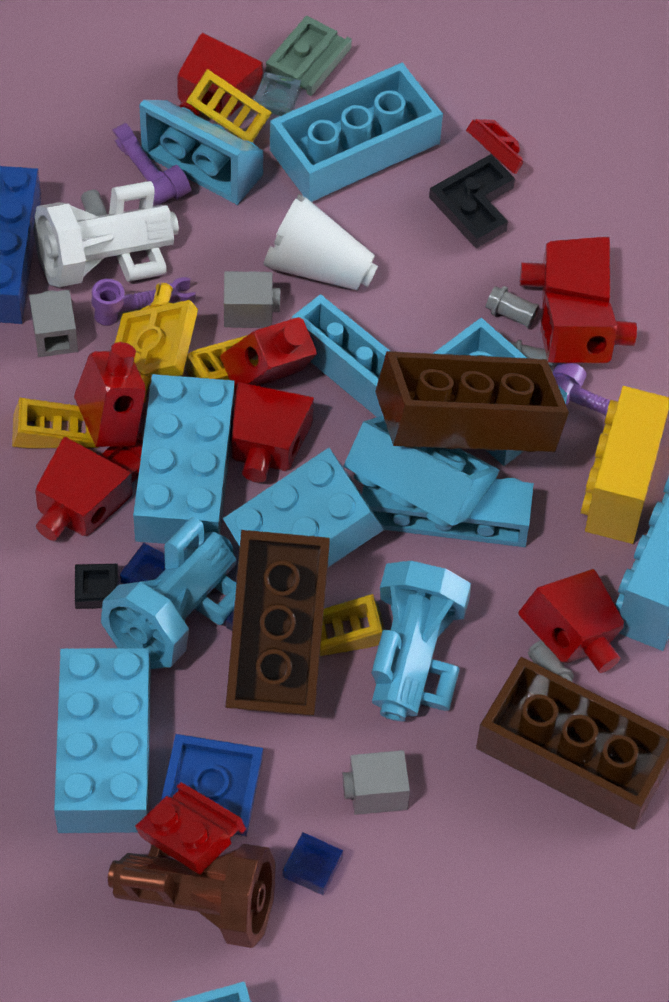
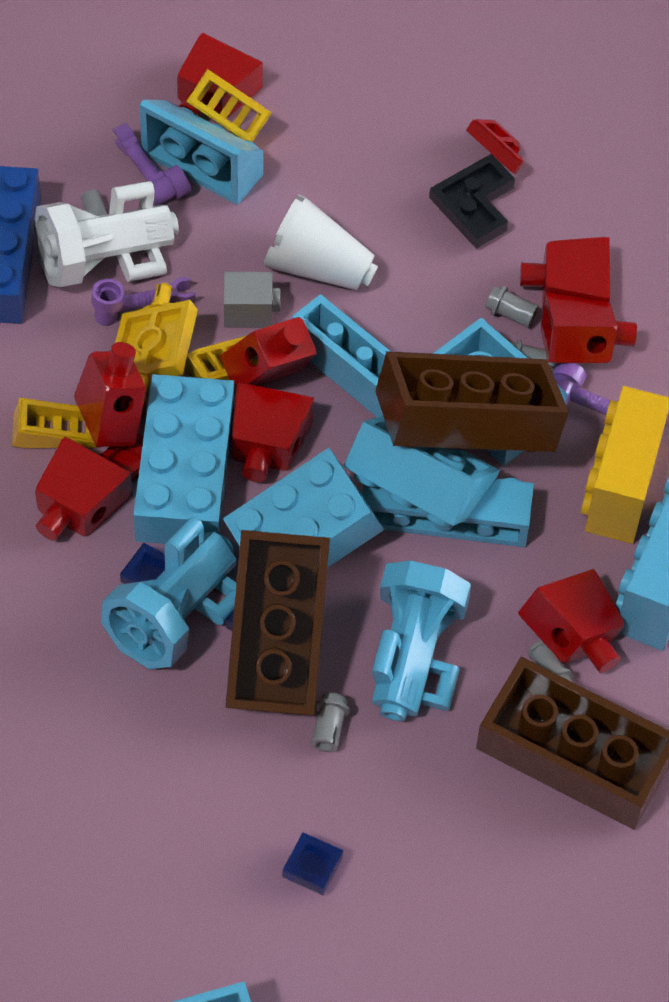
(53, 323): light grey brick -> none
(94, 584): black tile -> none
(102, 740): medium azure brick -> none
(190, 828): red plate -> none
(217, 770): blue plate -> none
(230, 892): copper piece -> none
(278, 93): clear light blue plate -> none
(309, 54): sand green plate -> none
(331, 711): none -> light grey pin
(355, 132): medium azure brick -> none
(359, 638): yellow slope -> none
(377, 782): light grey brick -> none

